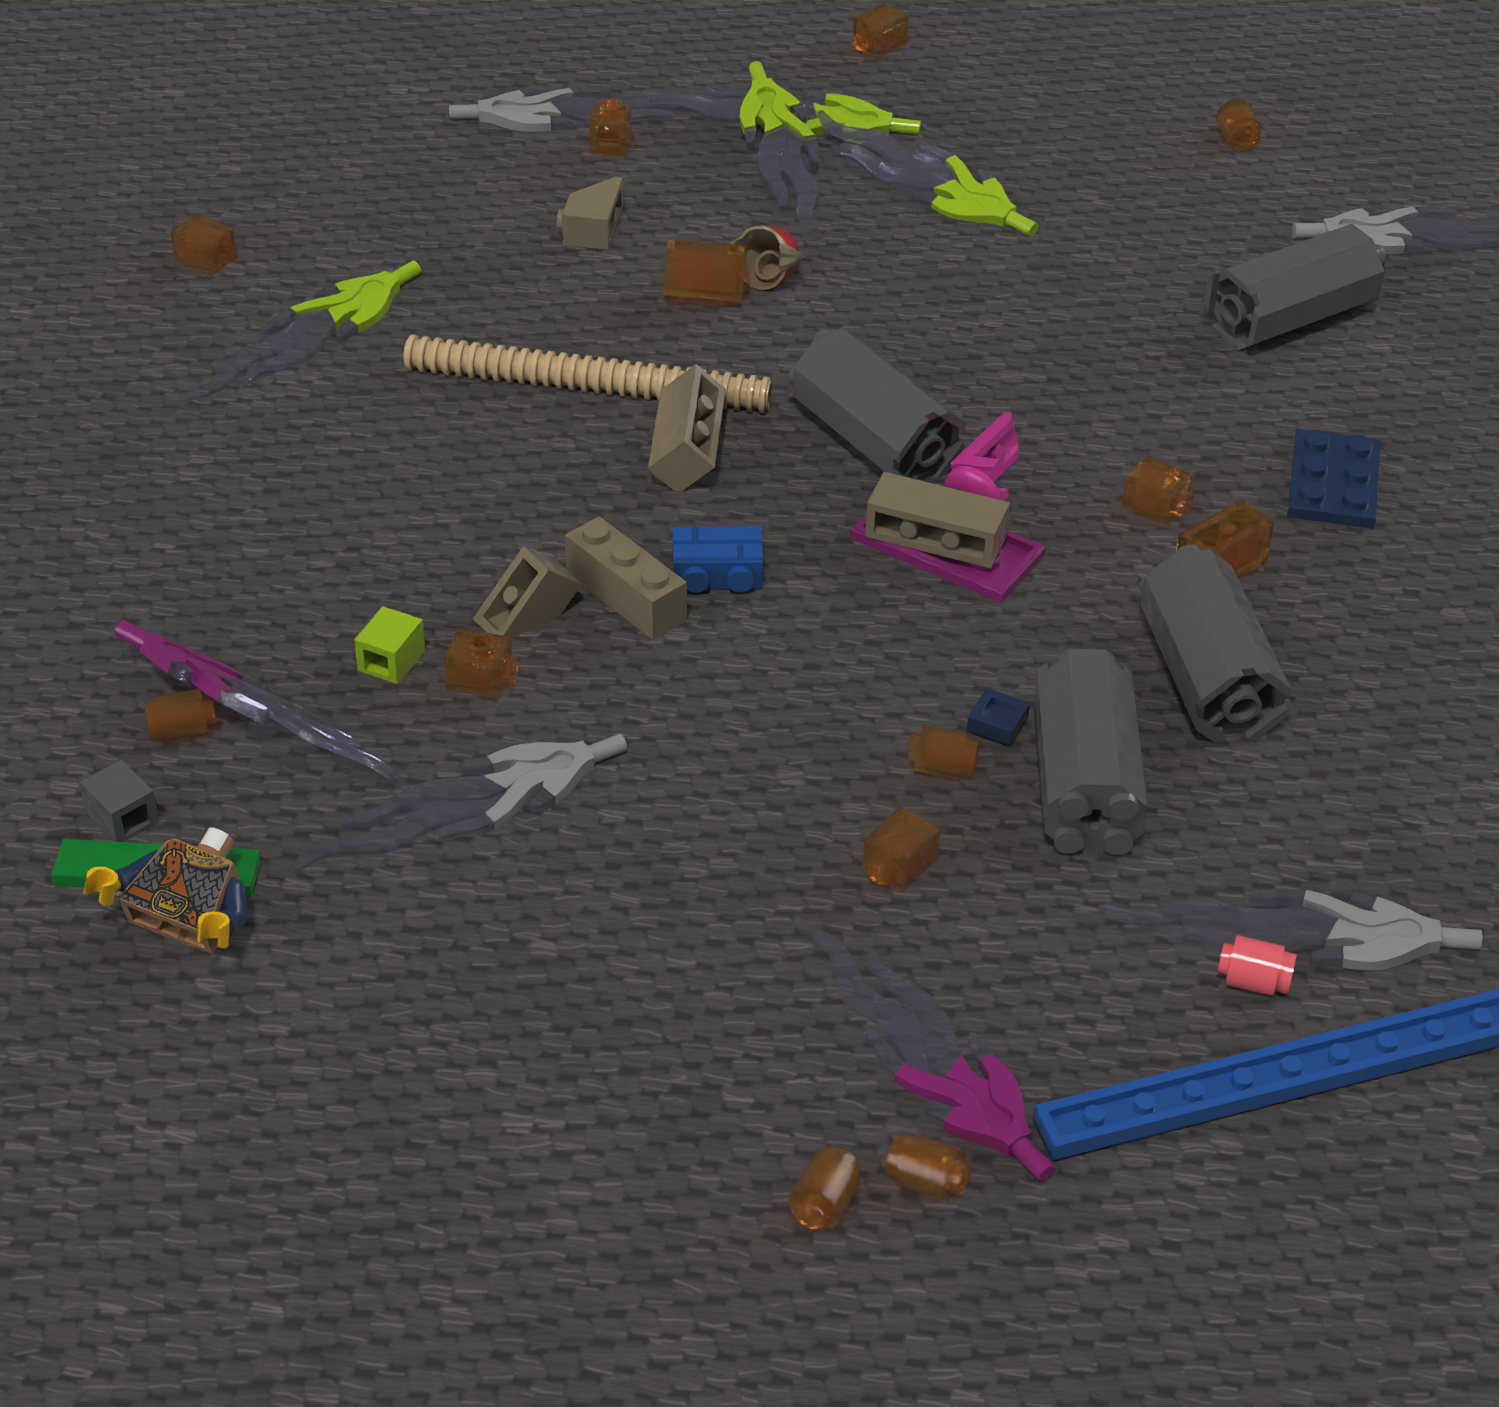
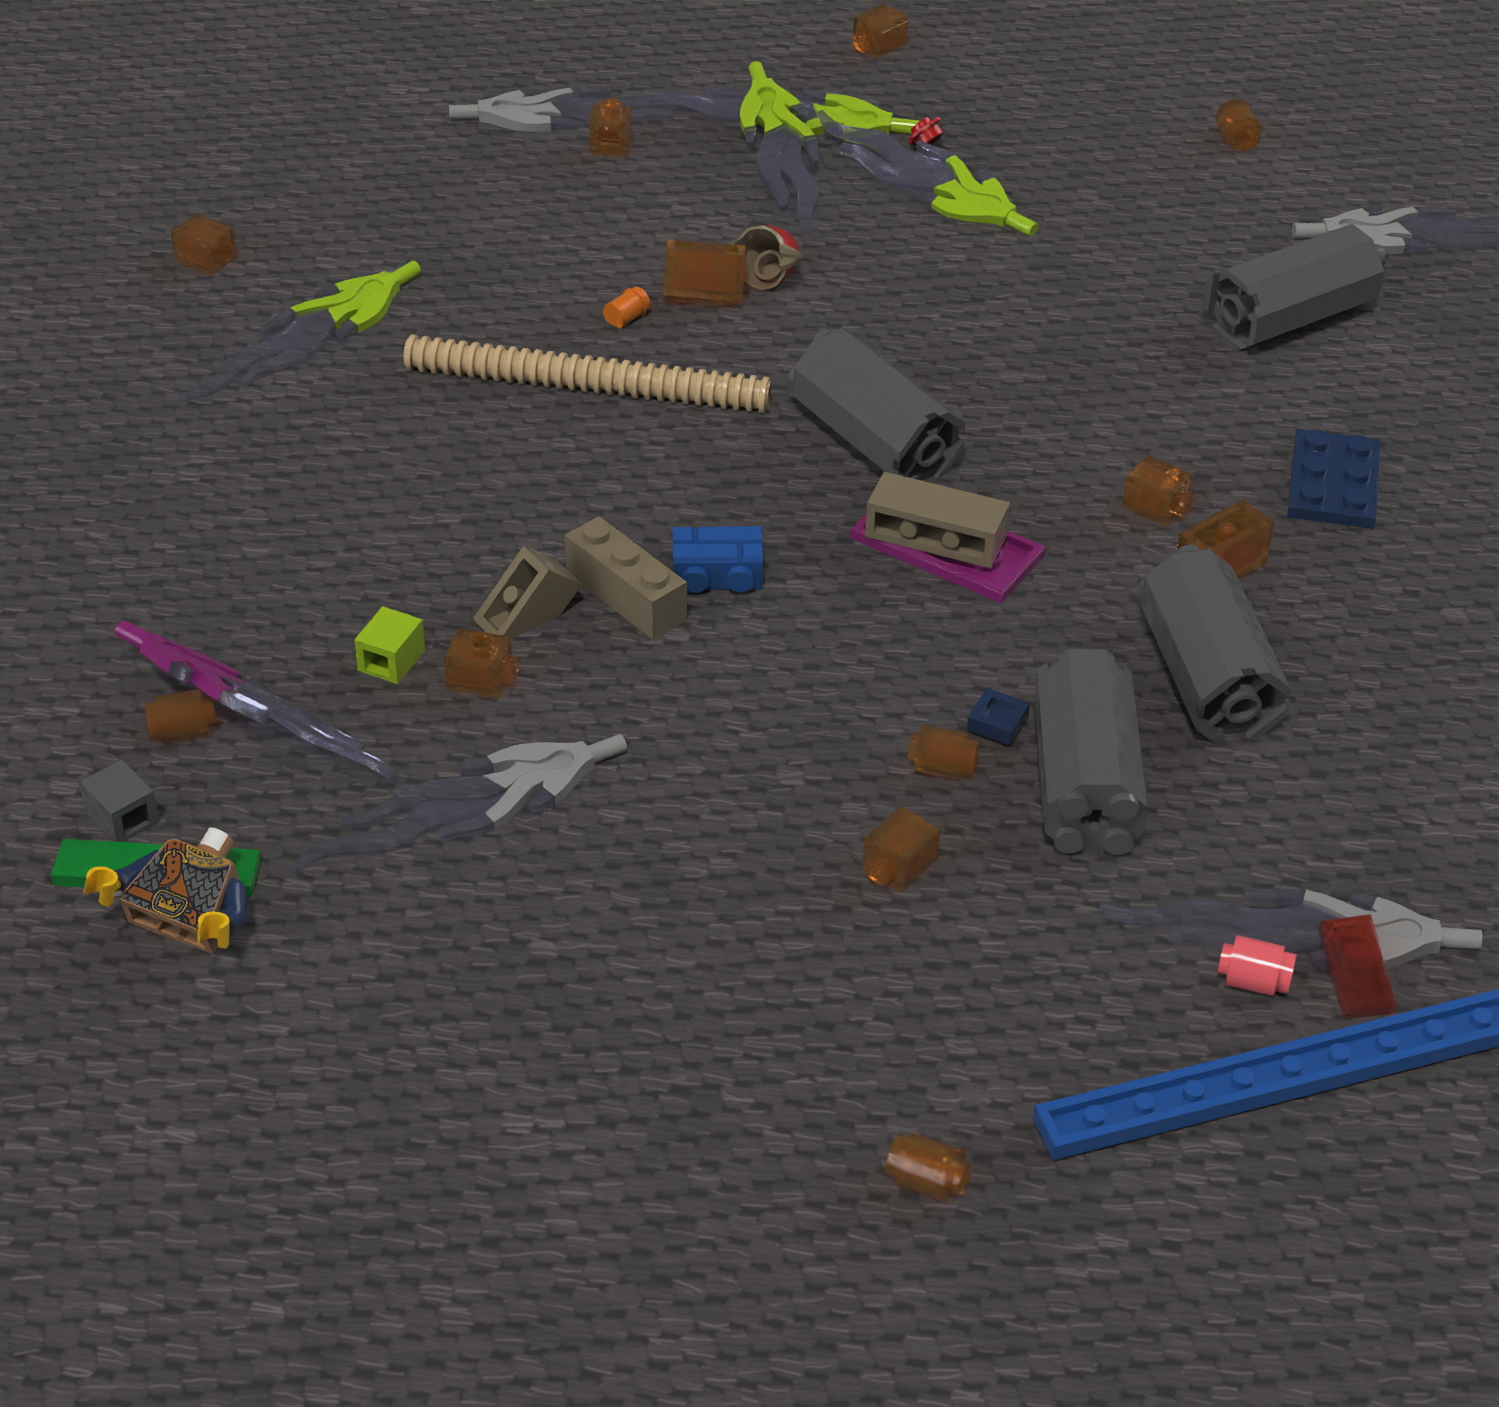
(592, 214): dark tan slope -> none
(627, 307): none -> orange piece
(687, 429): dark tan brick -> none
(825, 1188): clear orange brick -> none
(926, 131): none -> red plate
(933, 1067): piece -> none
(986, 460): dark pink piece -> none
(1357, 967): none -> clear red tile

